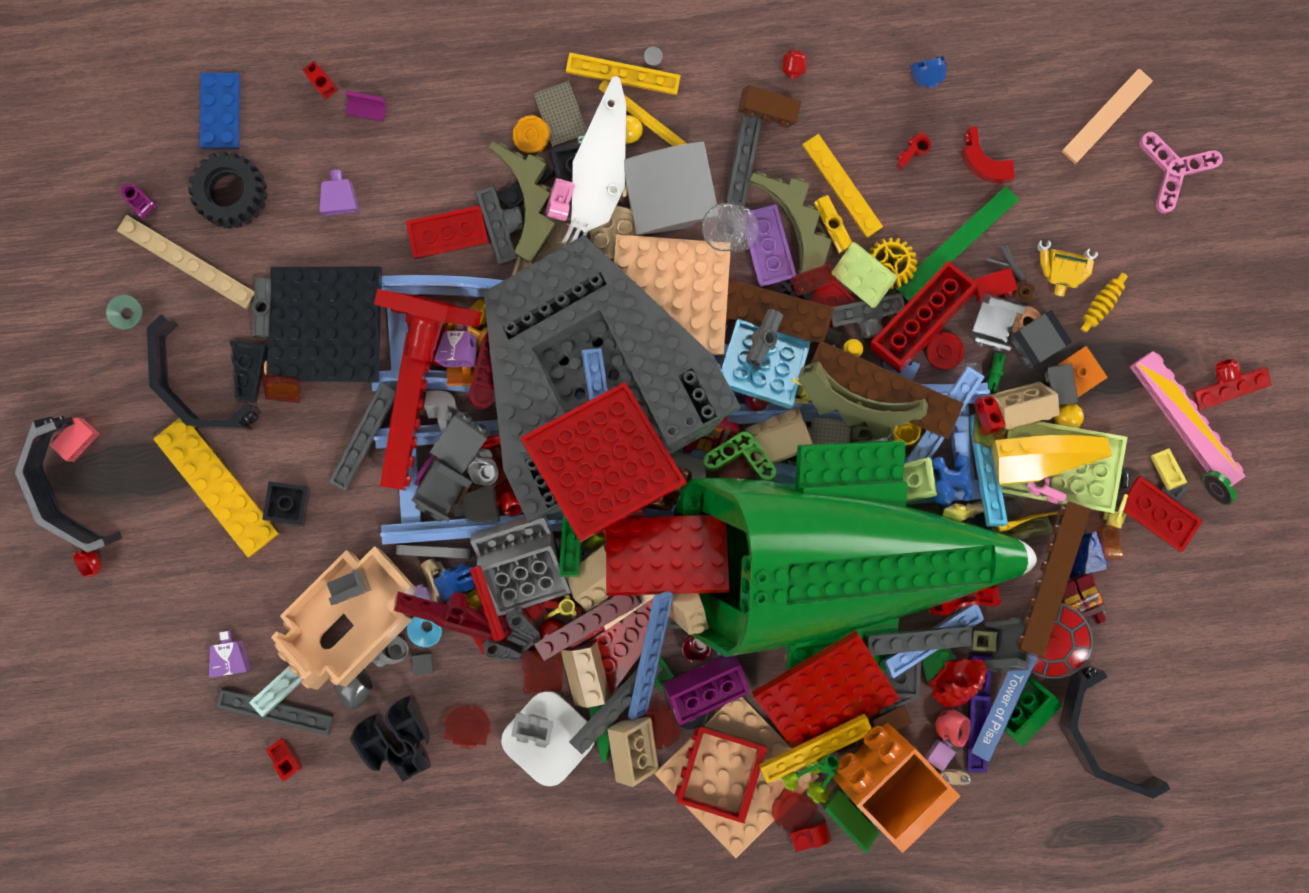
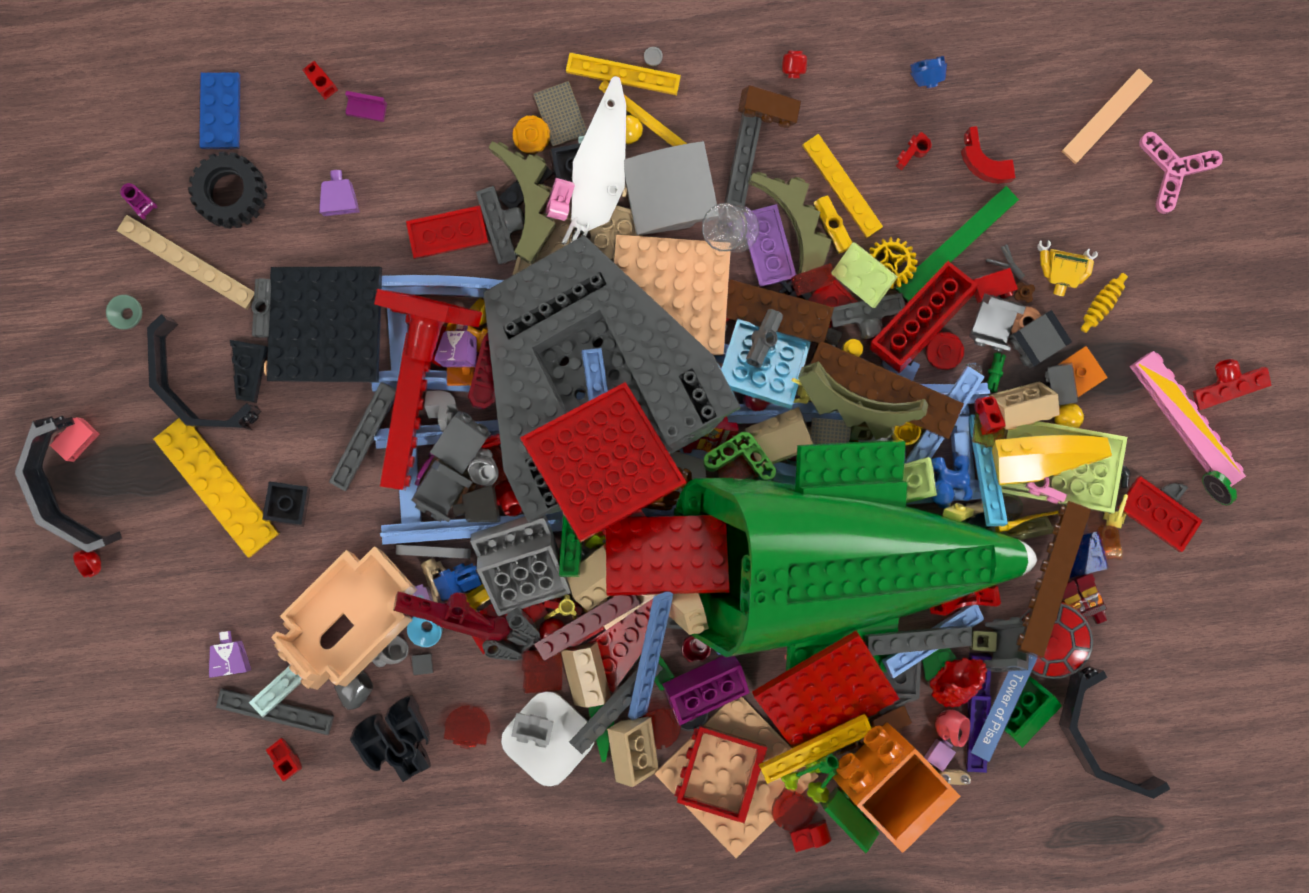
(281, 388): clear red piece -> none
(348, 586): dark grey panel -> none
(487, 603): red axle -> none
(1168, 469): light yellow plate -> none

